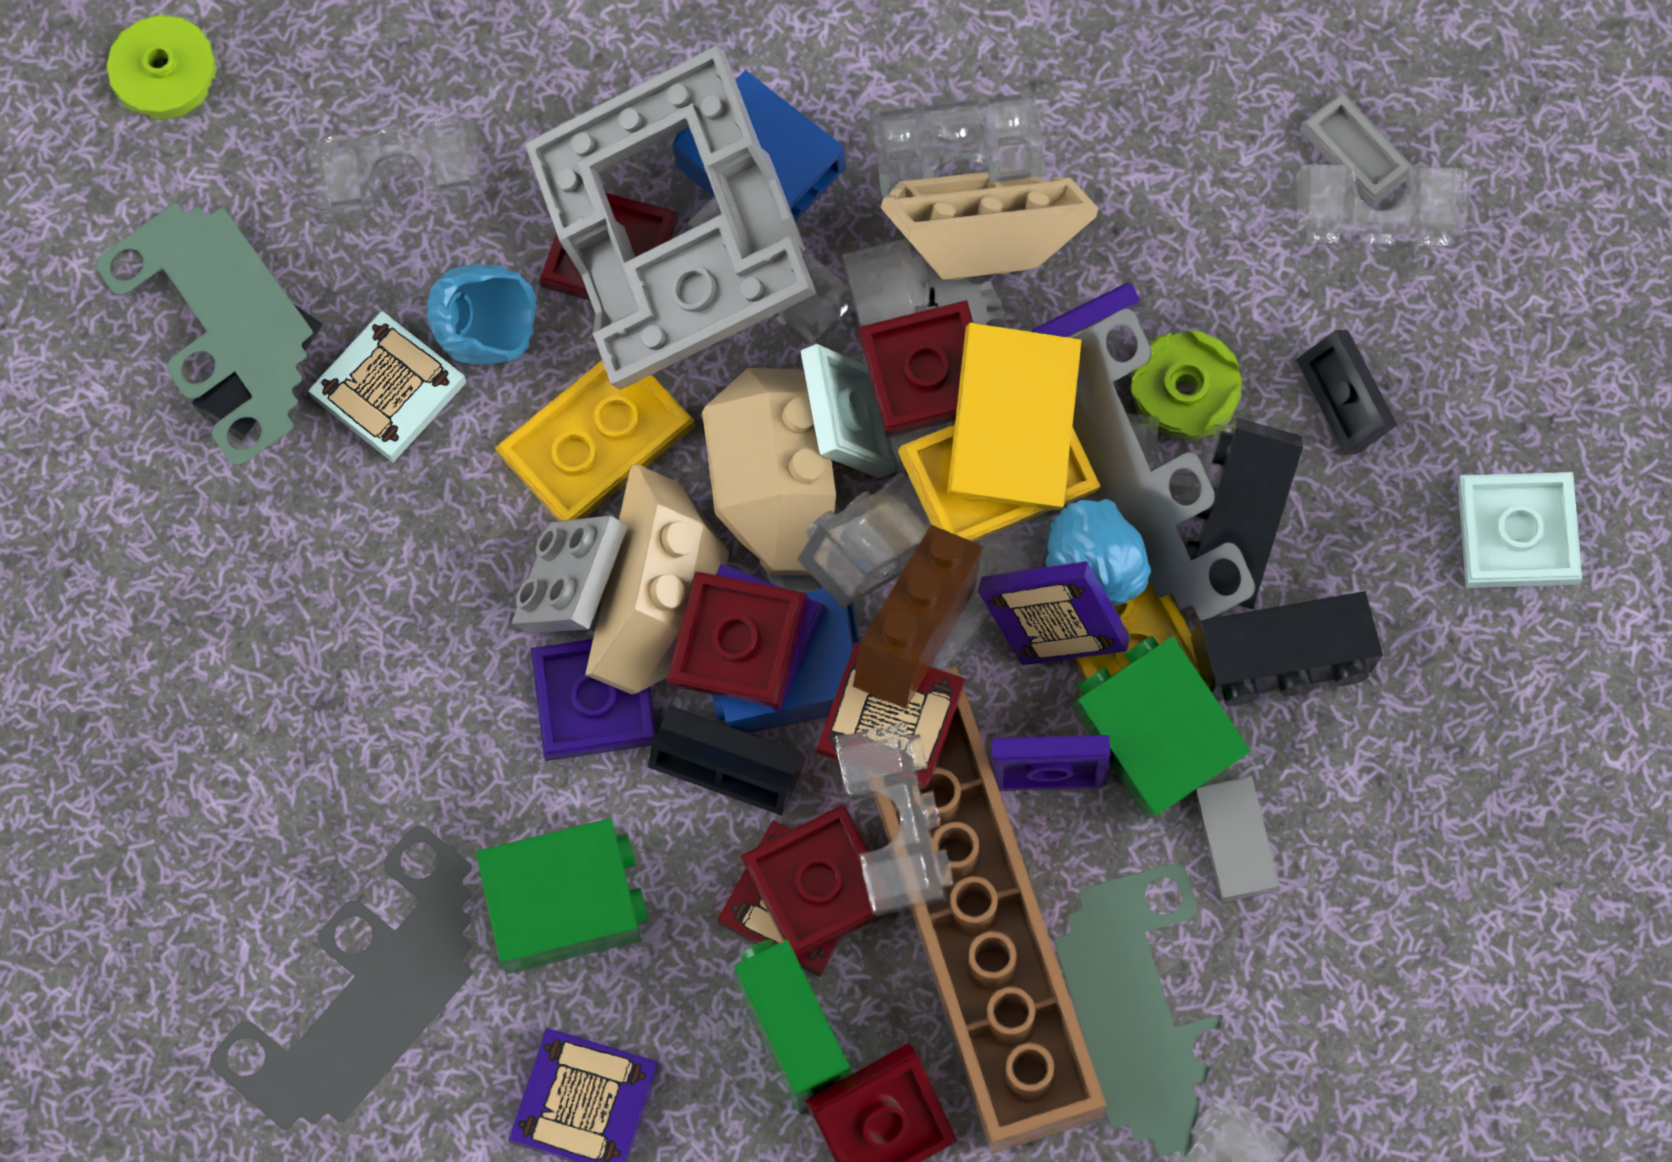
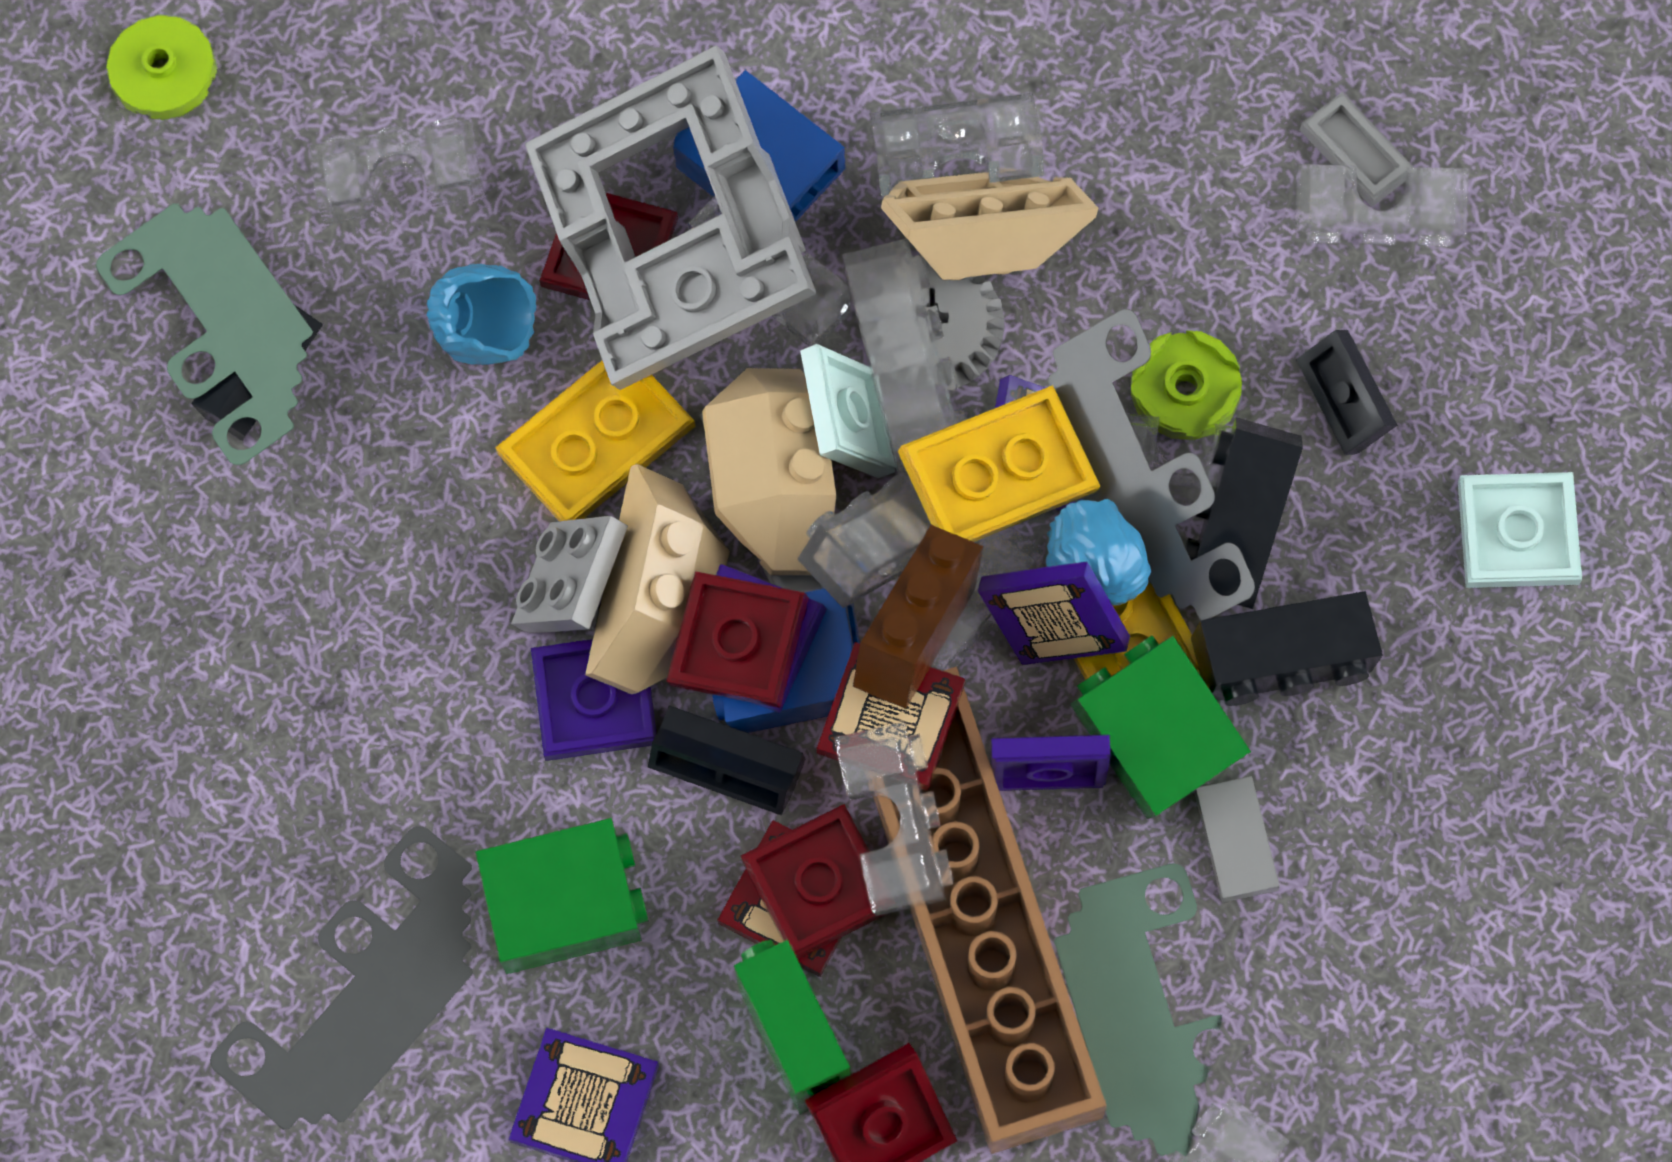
(387, 386): tile -> none
(916, 366): dark red tile -> none
(1014, 416): yellow tile -> none
(1091, 313): dark purple tile -> none

